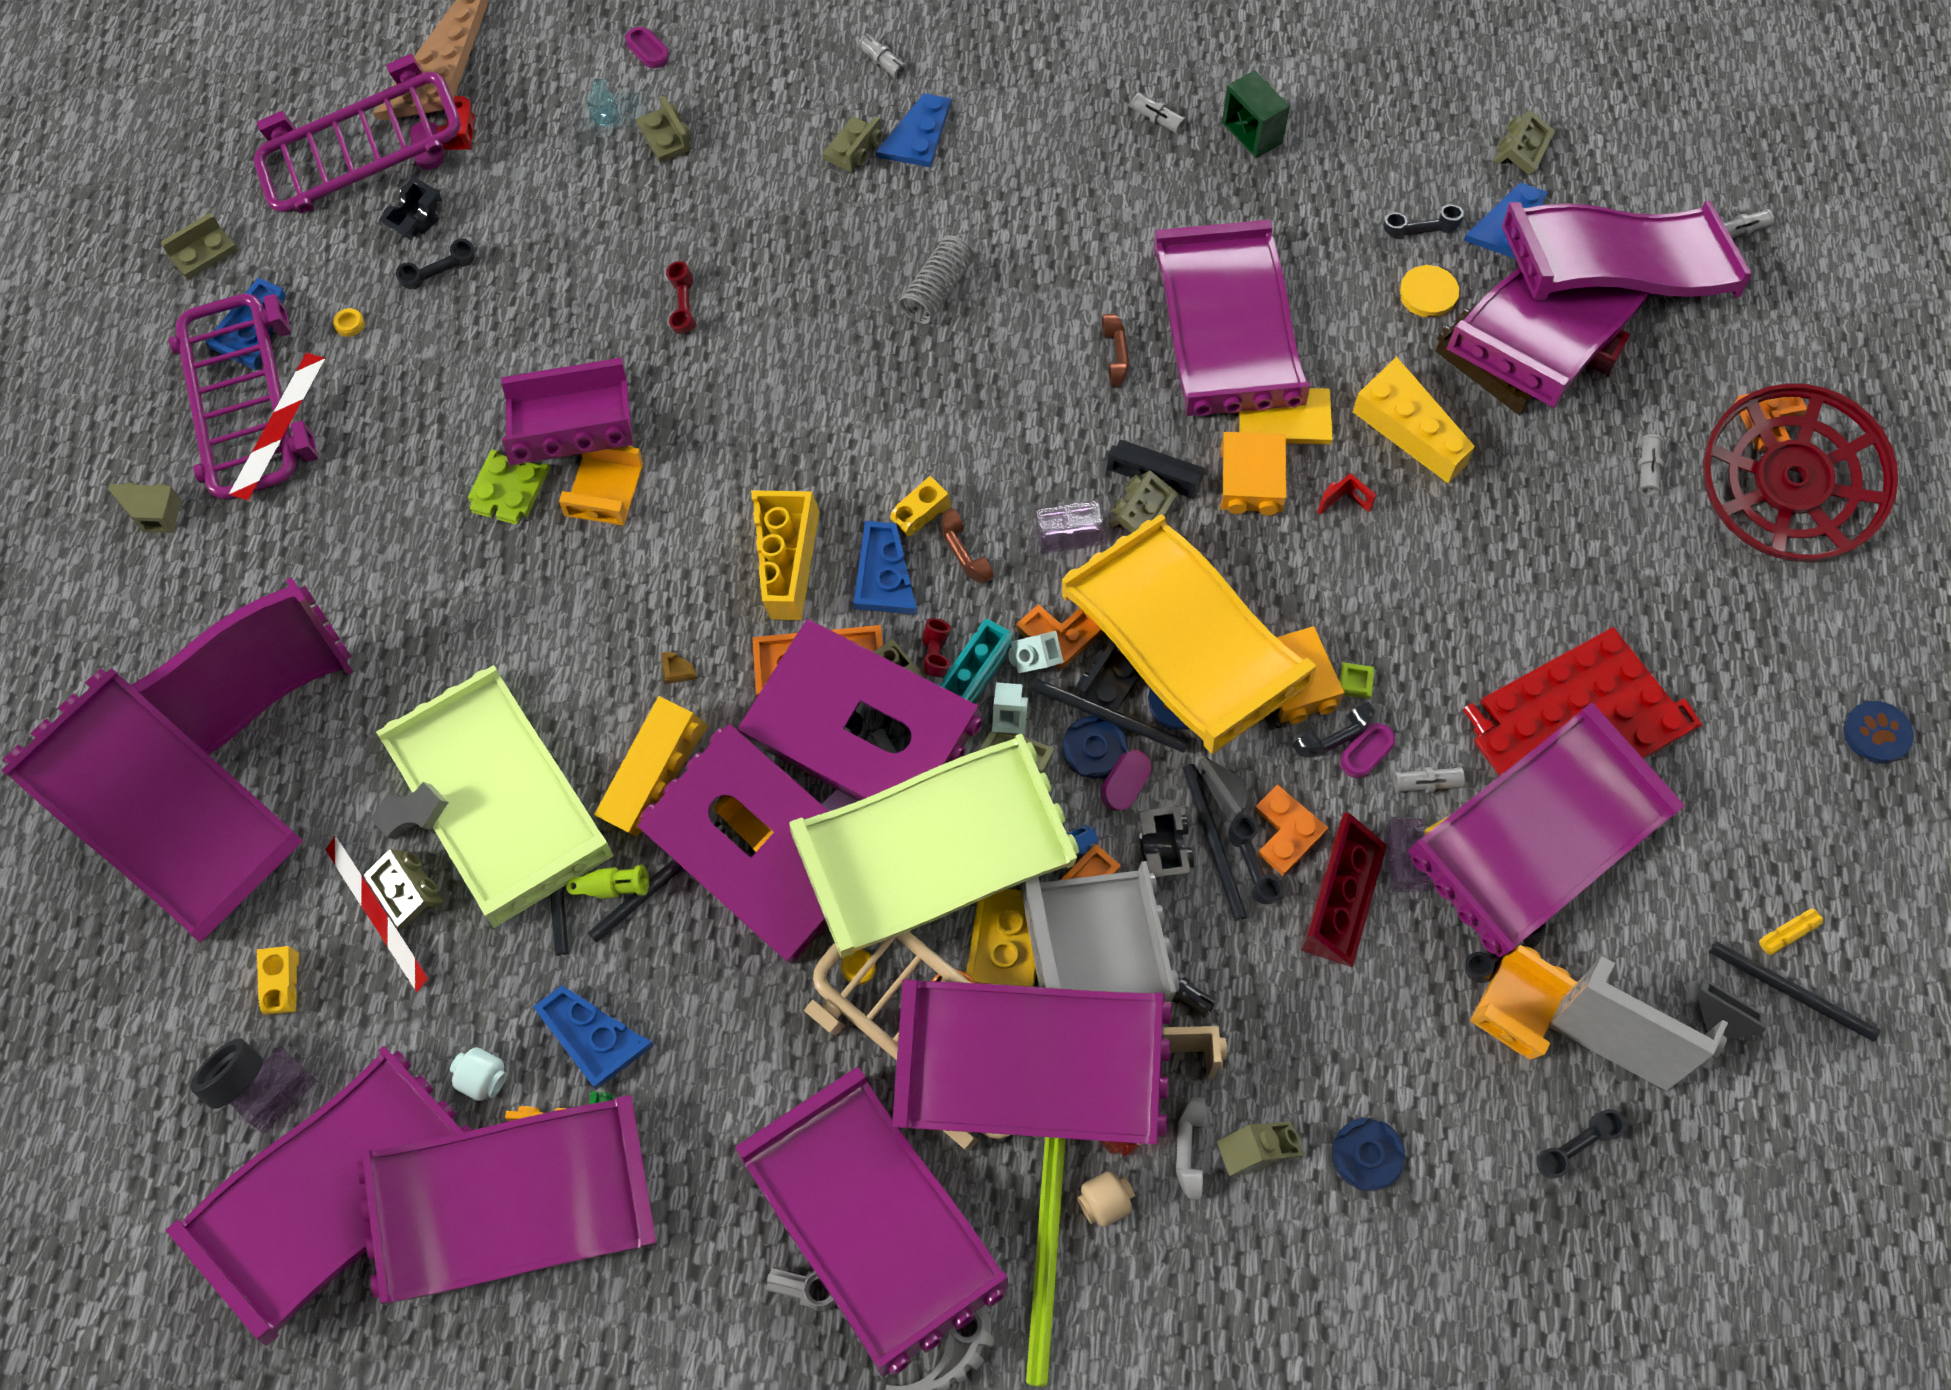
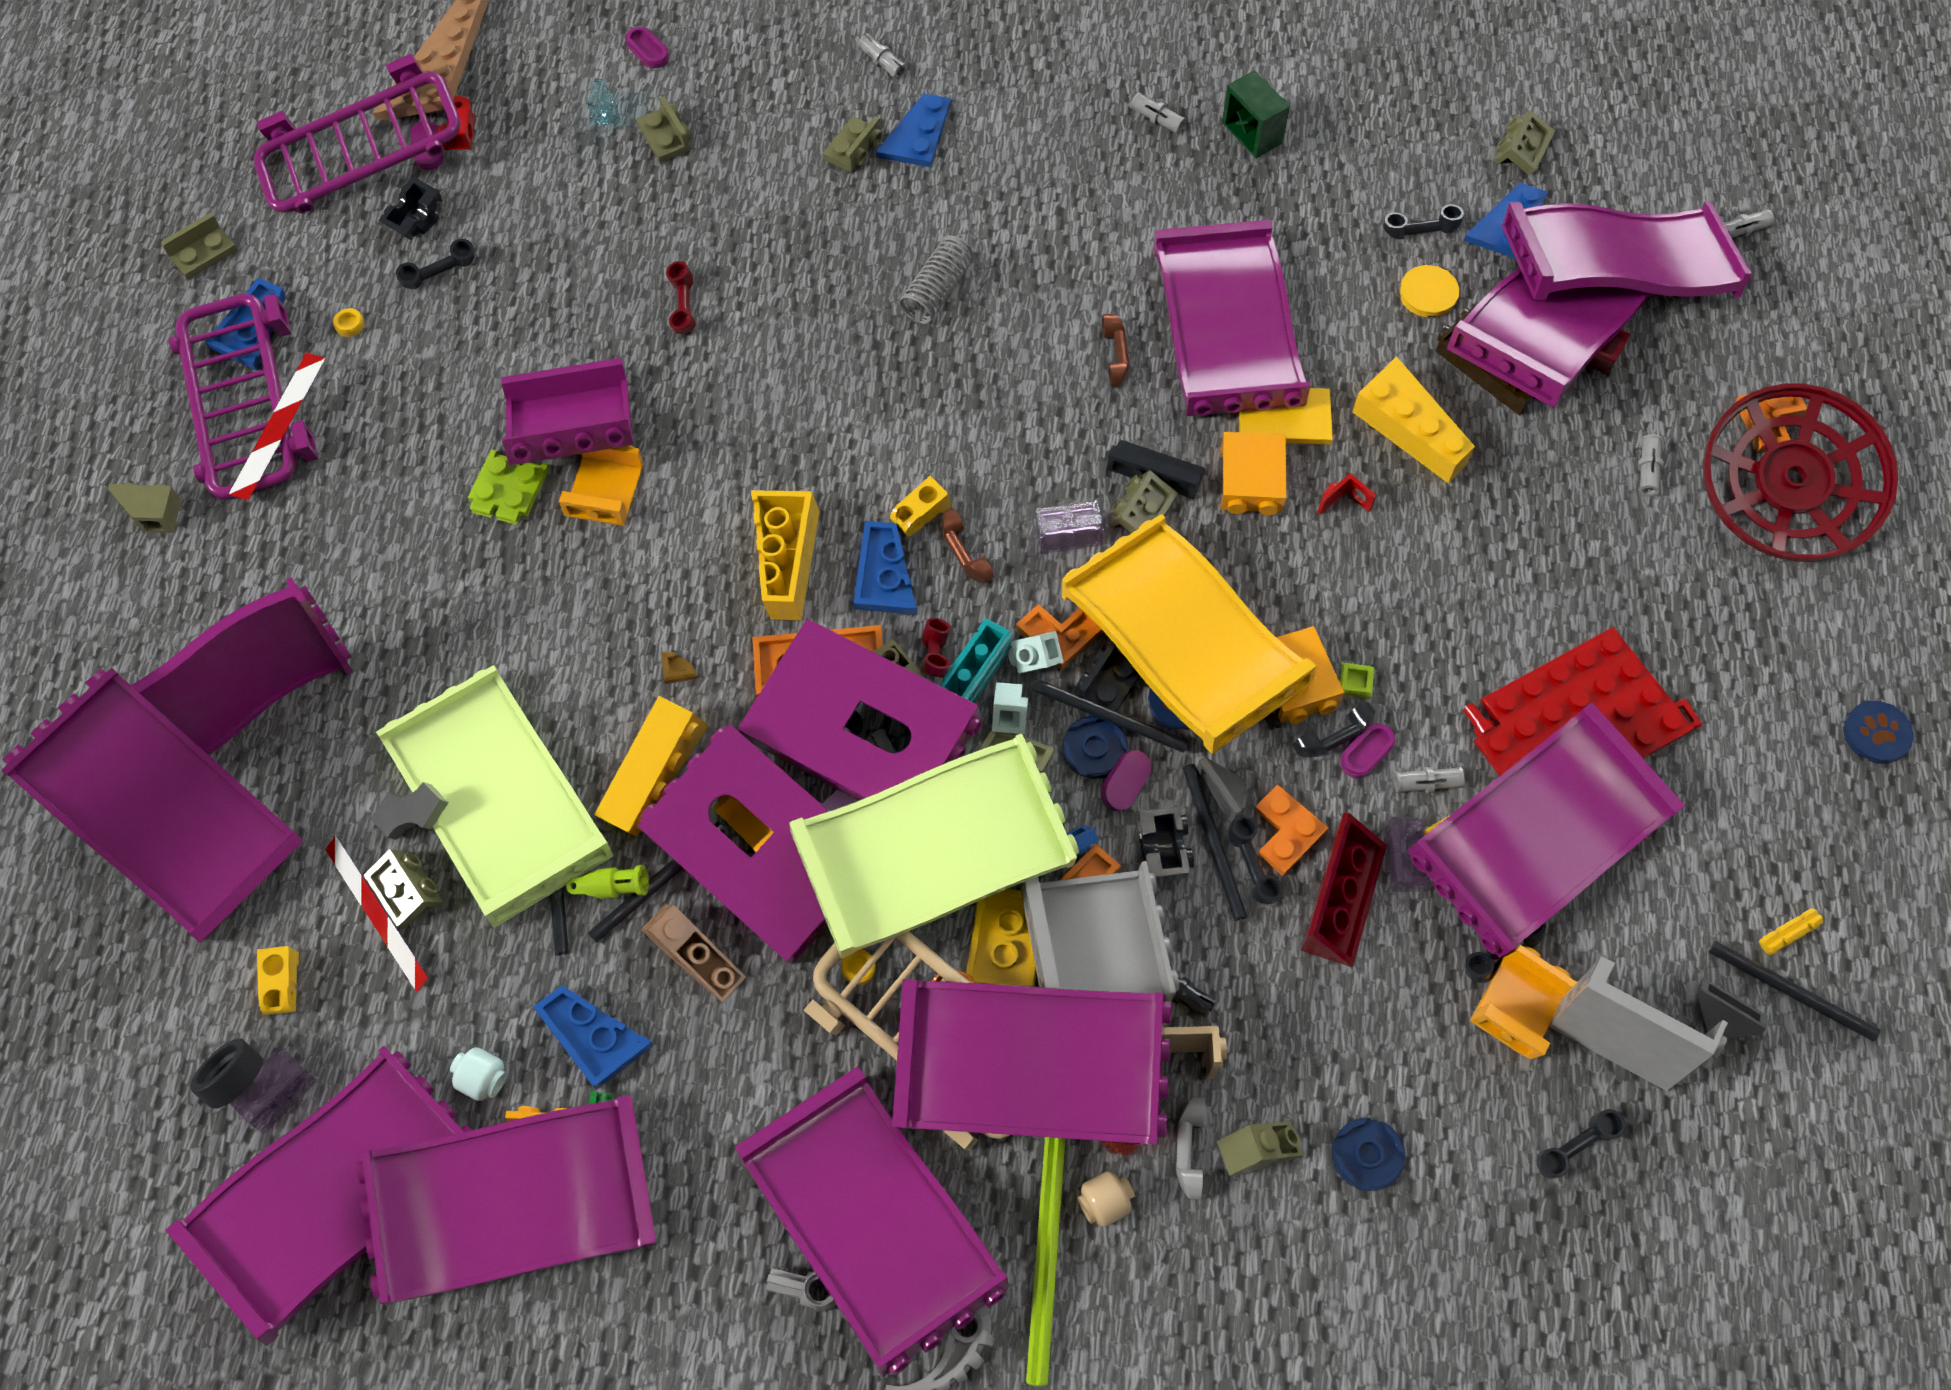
(693, 951): none -> medium nougat slope

